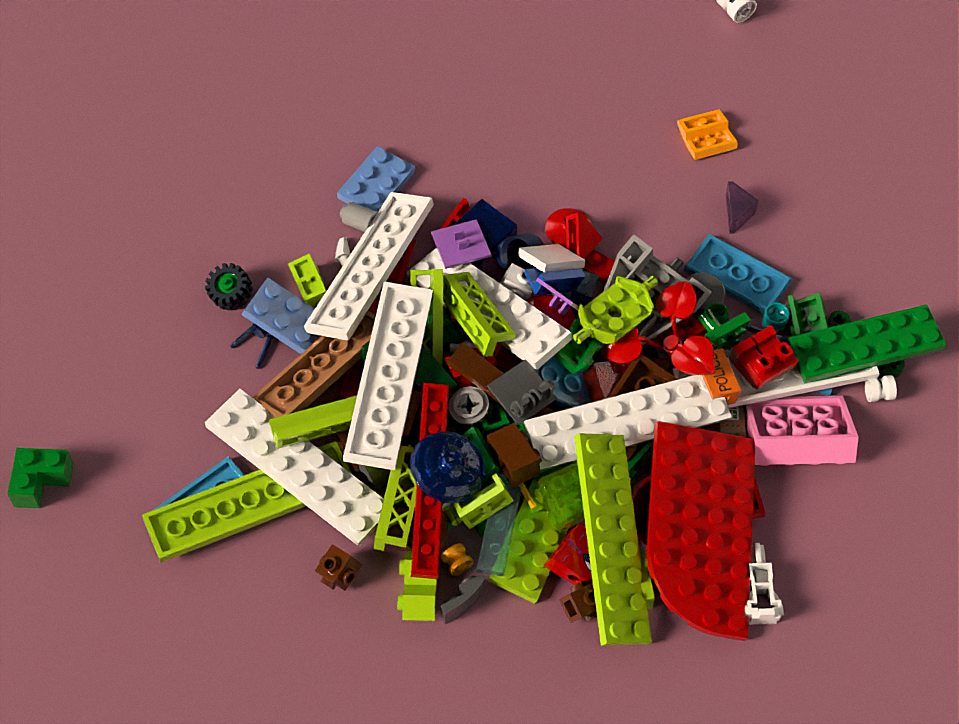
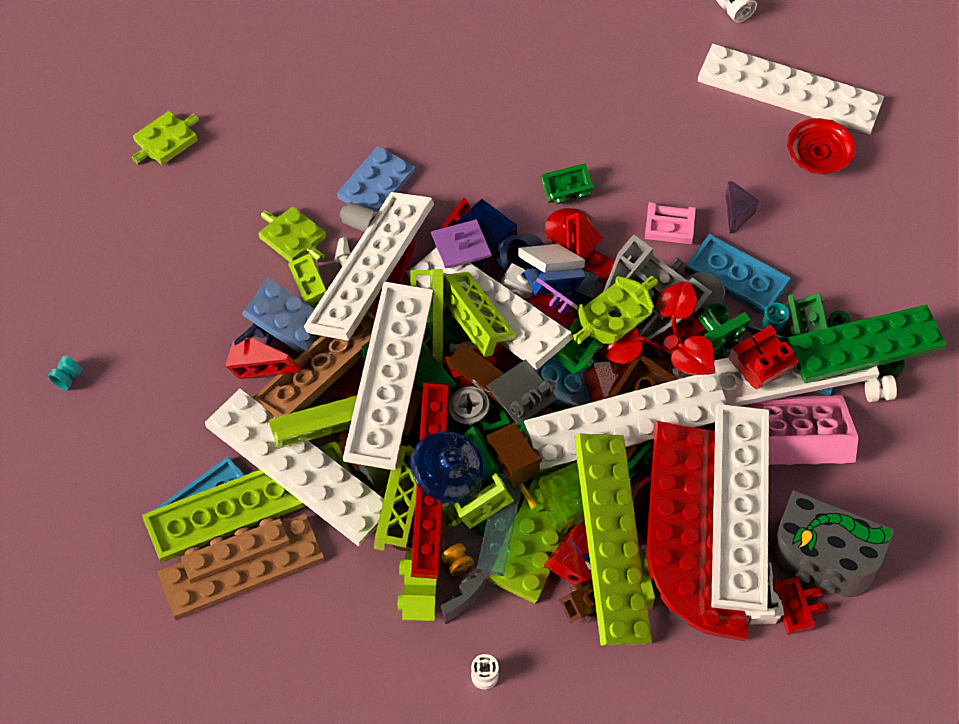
(35, 469): green brick -> none
(65, 373): none -> teal wheel
(165, 138): none -> lime plate
(228, 286): black wheel -> none
(239, 564): none -> medium nougat plate
(257, 359): none -> red slope
(292, 235): none -> lime plate
(337, 568): reddish brown brick -> none
(484, 677): none -> white wheel
(567, 183): none -> green bracket
(670, 228): none -> bright pink plate
(707, 134): light orange slope -> none
(723, 381): orange panel -> none
(740, 509): none -> white plate
(790, 88): none -> white plate
(797, 613): none -> red hinge
(821, 146): none -> red hat
(829, 546): none -> dark grey brick

